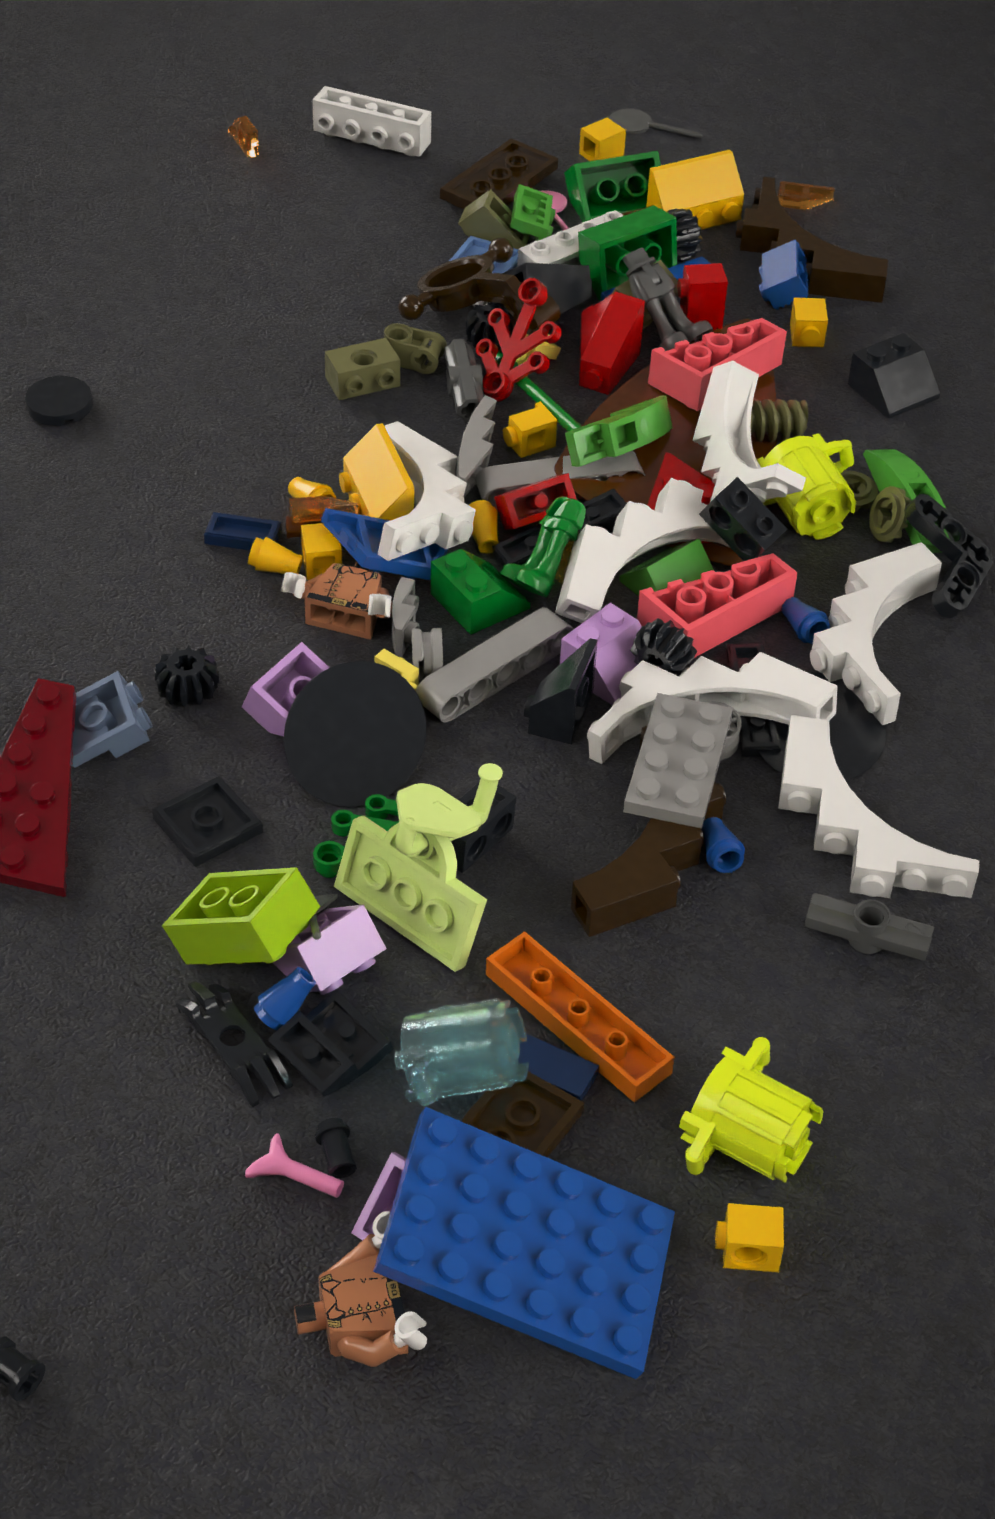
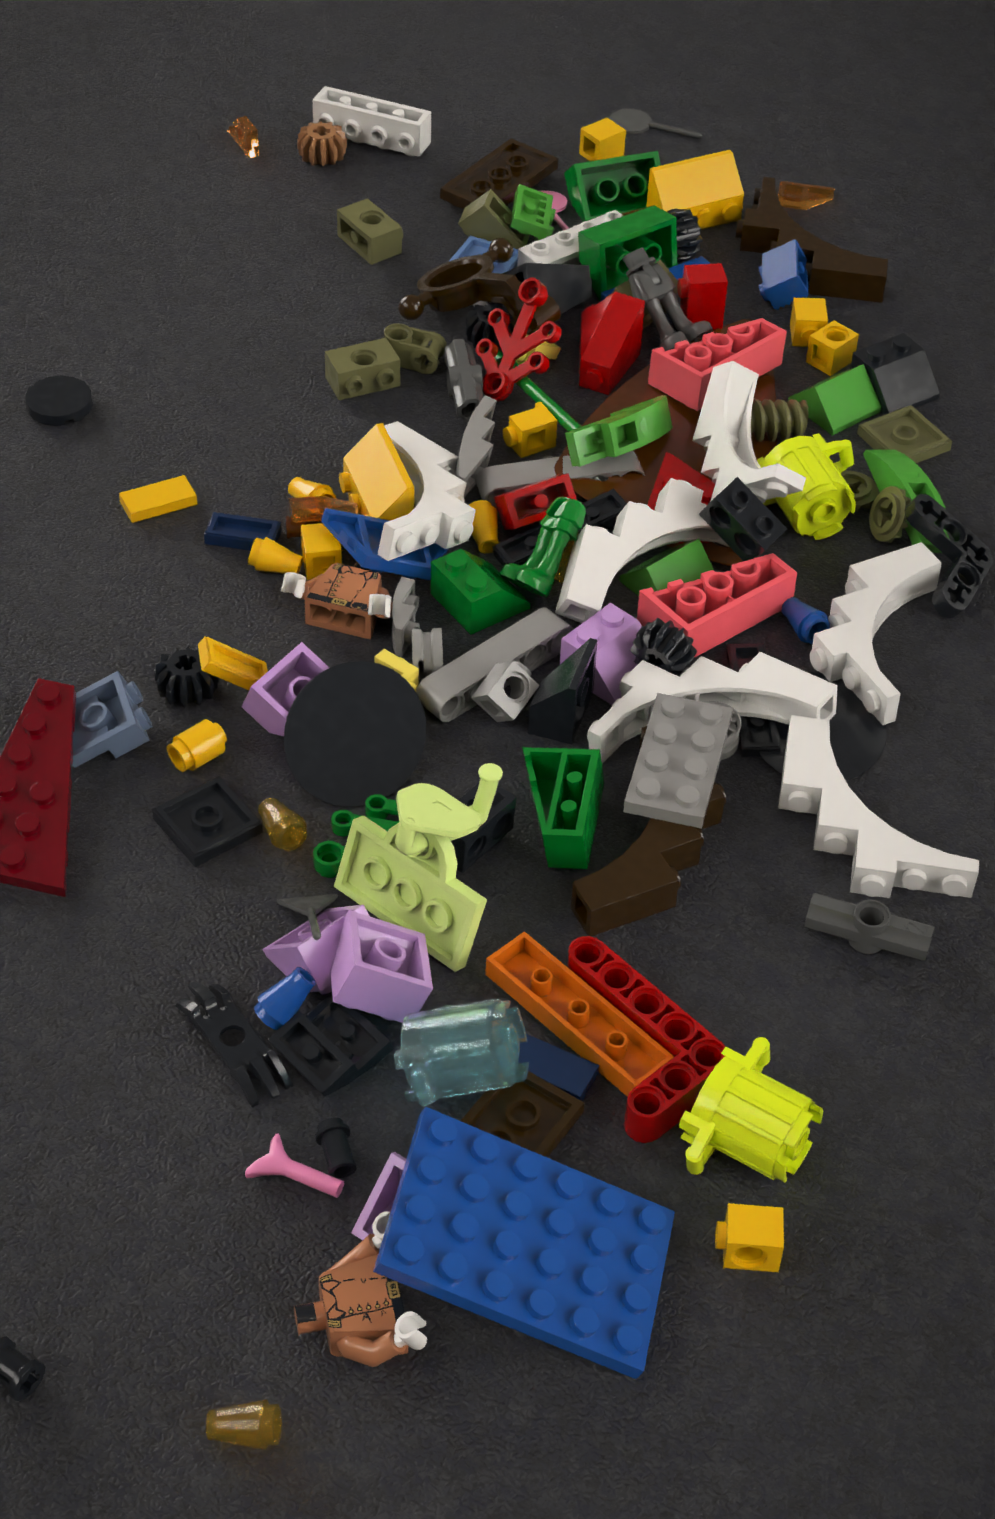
(158, 498): none -> yellow tile
(197, 745): none -> yellow brick
(230, 663): none -> yellow tile
(242, 916): lime brick -> none
(246, 1424): none -> clear yellow cone
(284, 826): none -> clear yellow cone
(321, 143): none -> medium nougat gear
(369, 231): none -> olive brick
(380, 968): none -> lavender slope
(491, 692): none -> light grey brick
(566, 800): none -> green wedge
(695, 1050): none -> red beam
(722, 847): blue cone -> none
(831, 347): none -> yellow brick
(841, 400): none -> bright green slope
(907, 433): none -> olive tile

